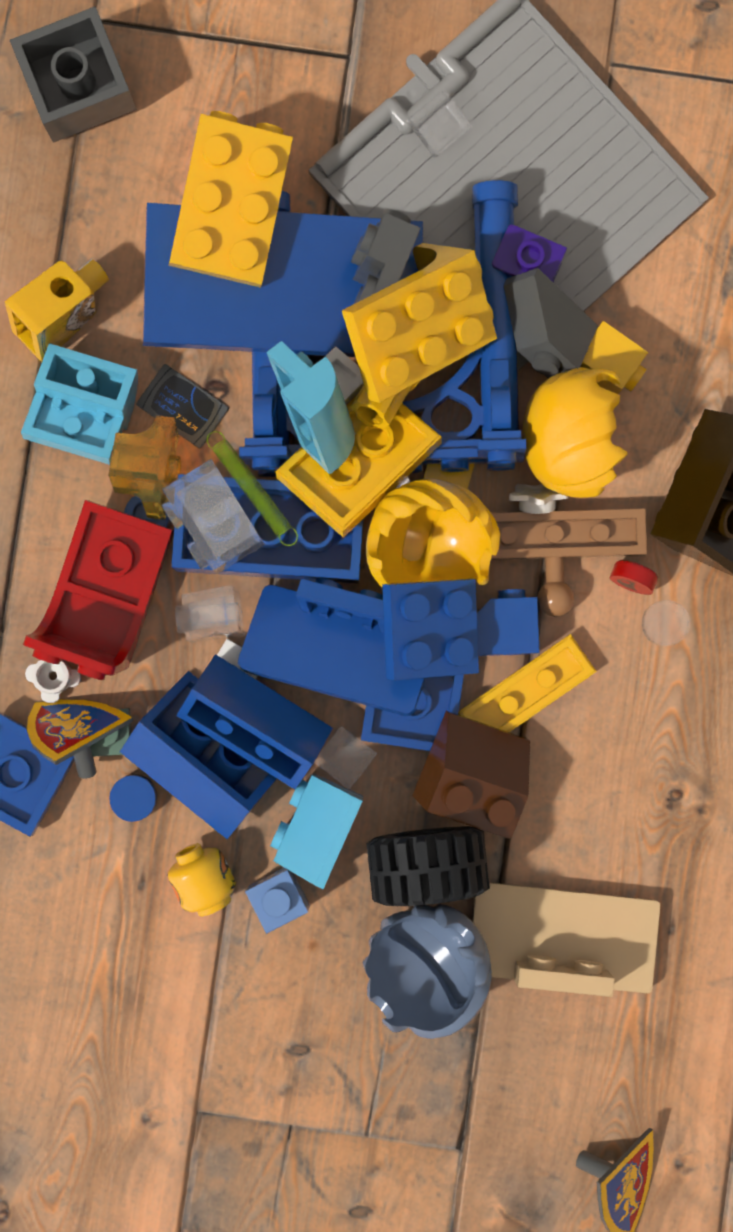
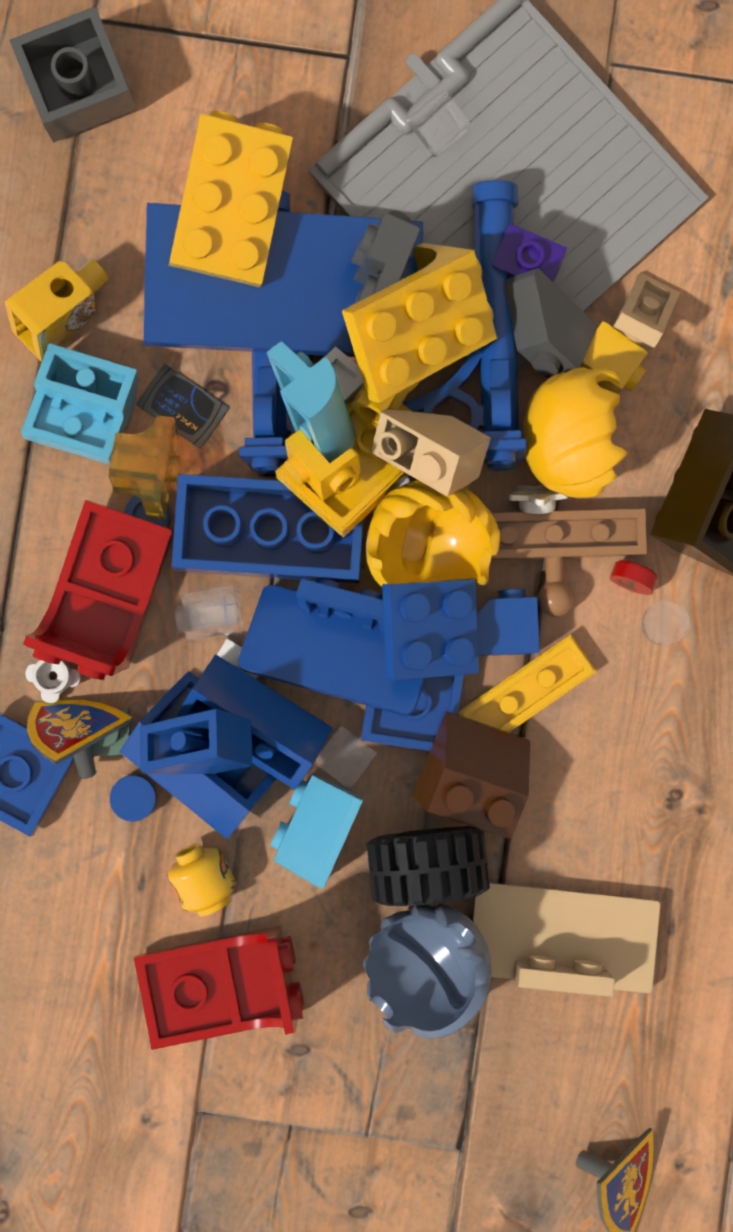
(196, 744): none -> blue slope
(212, 518): clear brick -> none
(219, 987): none -> red bracket
(260, 503): lime piece -> none
(277, 899): medium blue brick -> none
(310, 466): none -> yellow bracket
(431, 448): none -> tan slope
(646, 311): none -> tan slope

